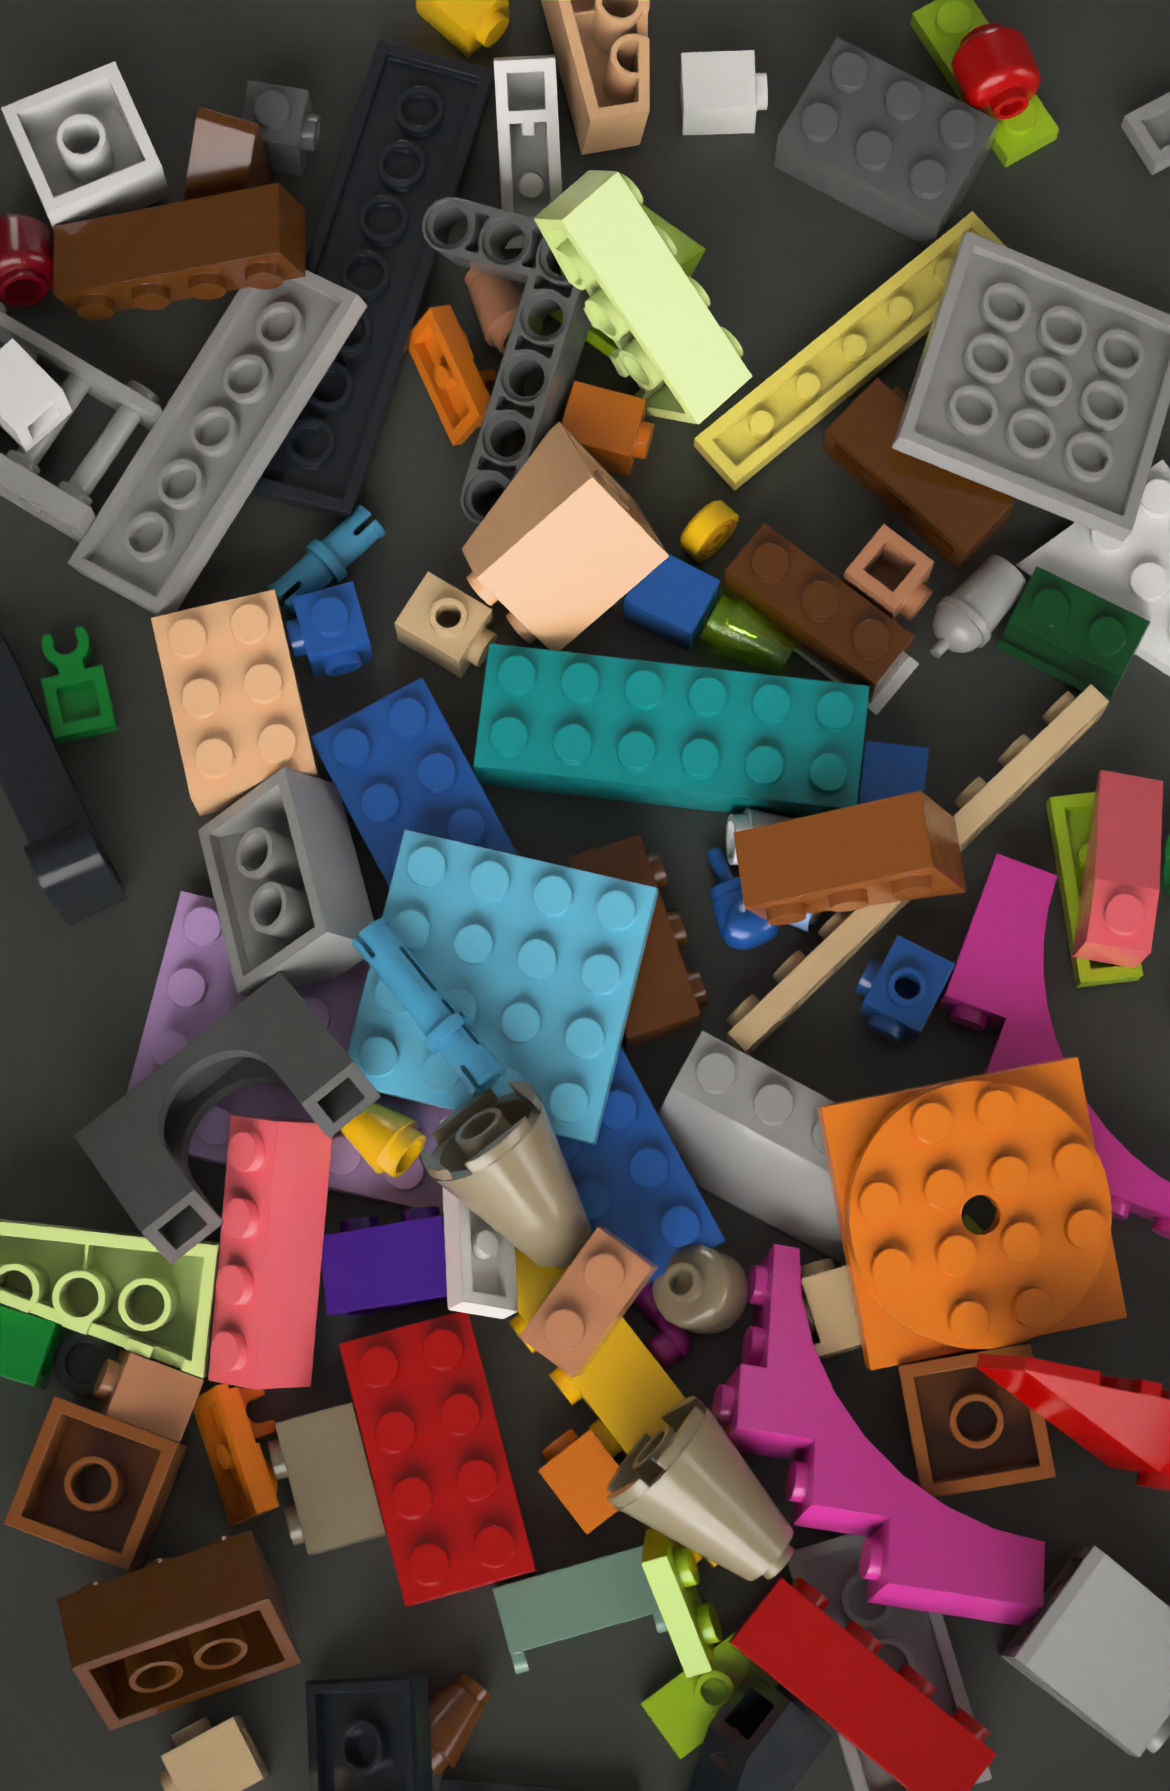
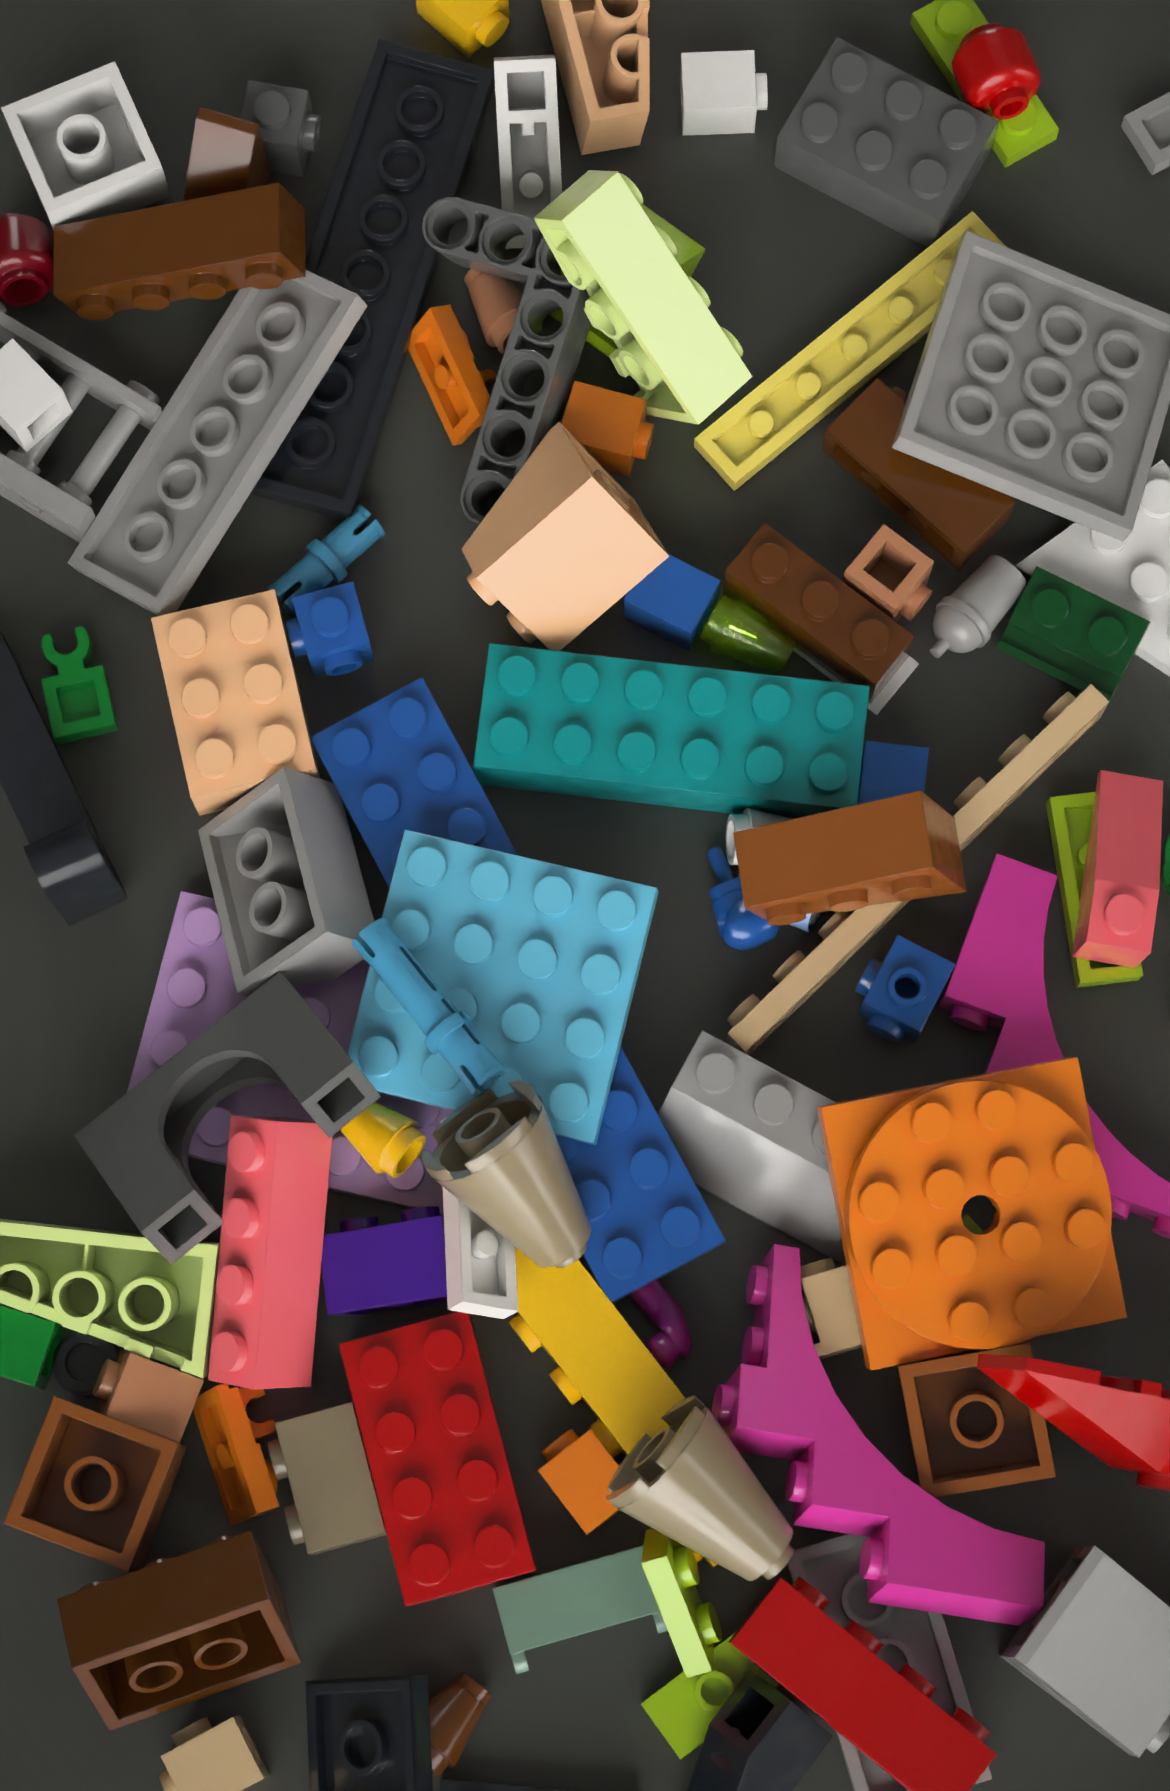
(446, 625): tan brick -> none
(588, 1302): nougat brick -> none
(665, 993): reddish brown brick -> none
(702, 1290): dark tan head -> none
(708, 530): yellow tile -> none

